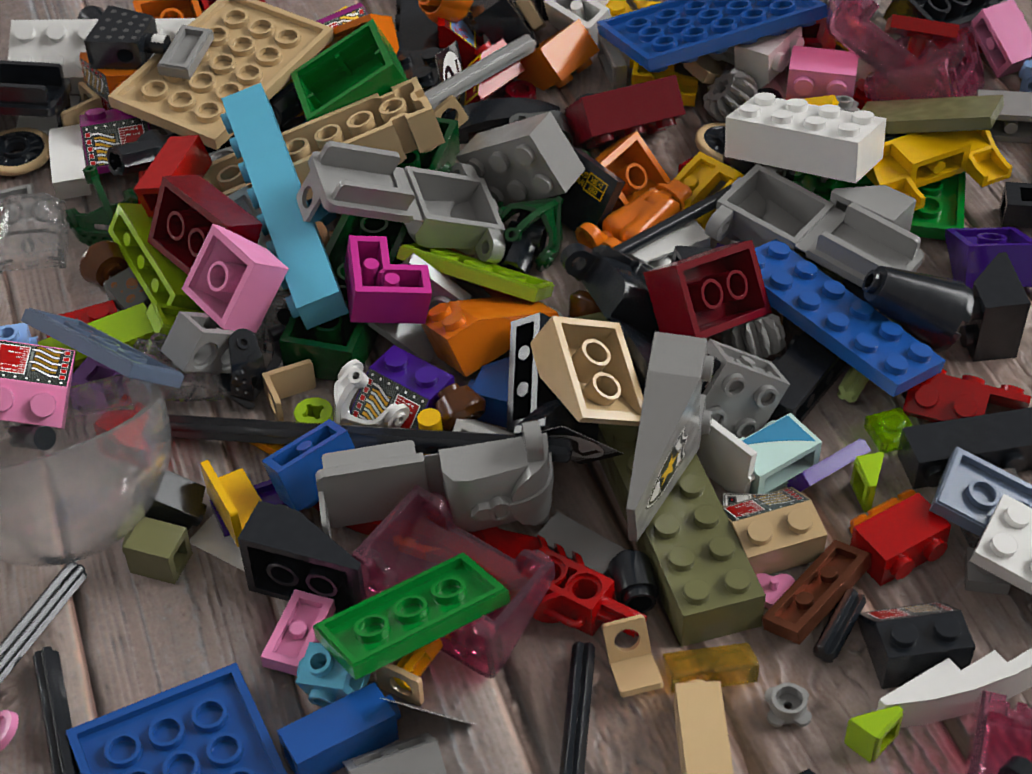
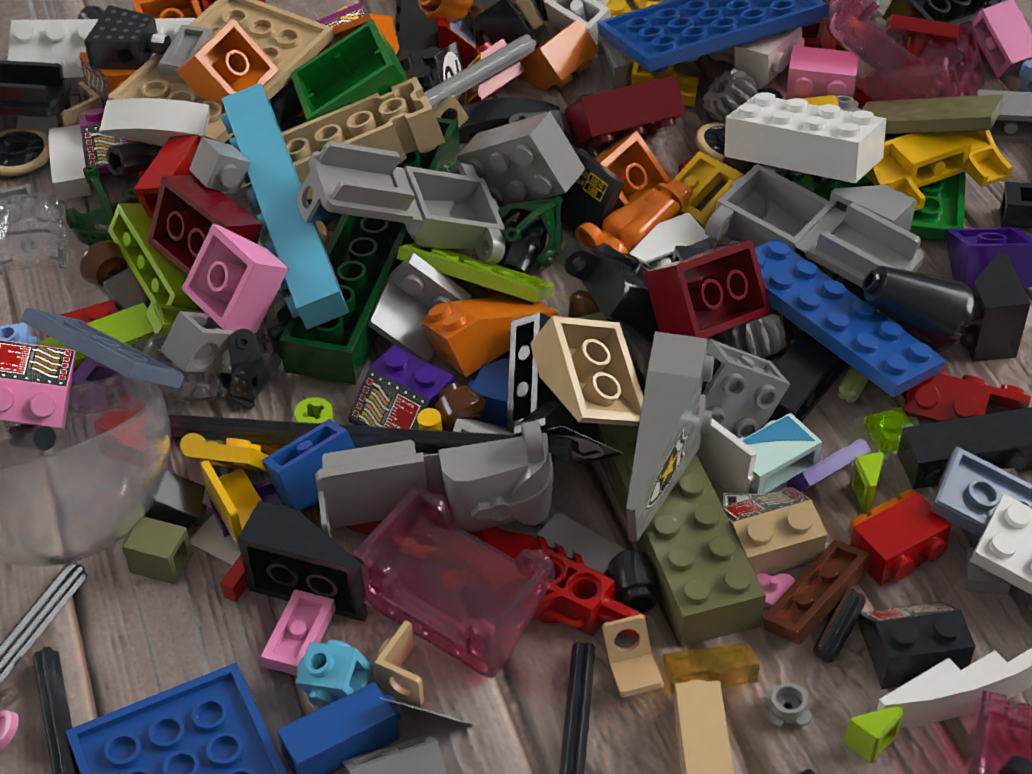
(153, 119): none -> white slope
(219, 166): none -> light grey brick
(226, 64): none -> orange slope
(234, 581): none -> red piece
(235, 454): none -> yellow plate
(287, 382): tan bracket -> none
(349, 381): white helmet -> none
(384, 290): dark pink brick -> none
(410, 615): green tile -> none
(418, 661): yellow piece -> none
(520, 89): dark red tile -> none
(670, 224): black piece -> none
(706, 69): tan tile -> none

